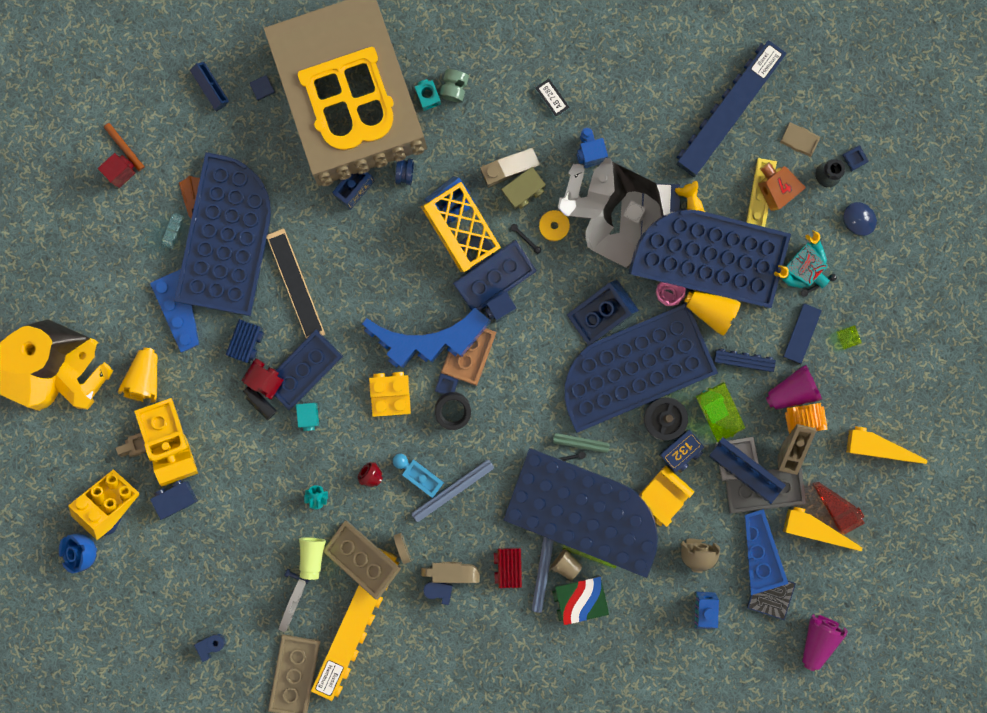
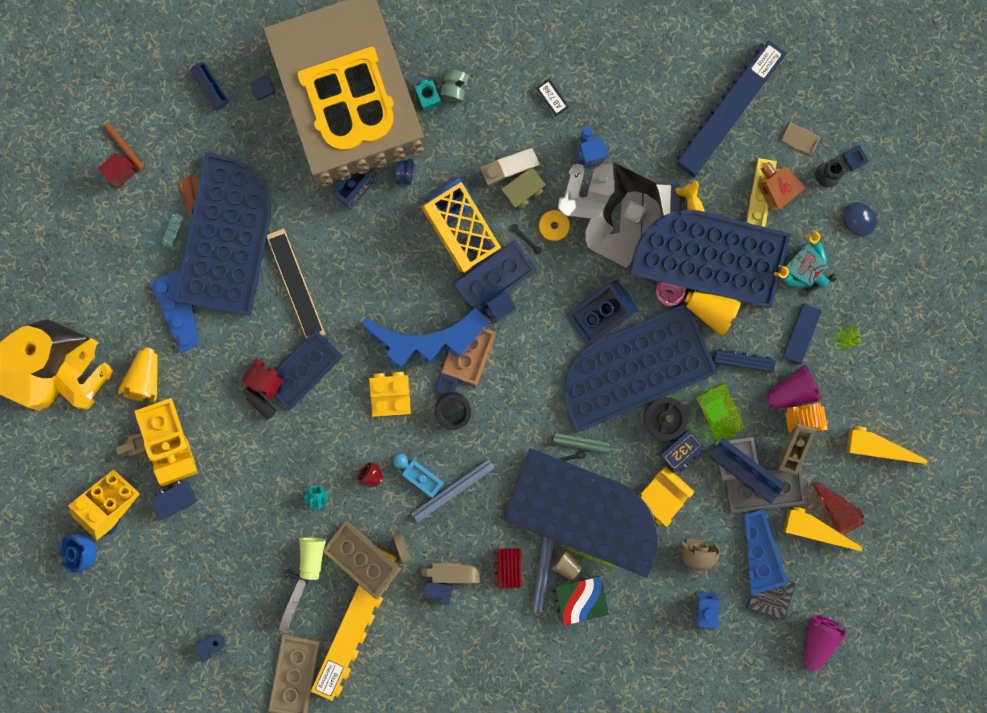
(245, 341): dark blue brick -> none
(307, 416): teal brick -> none

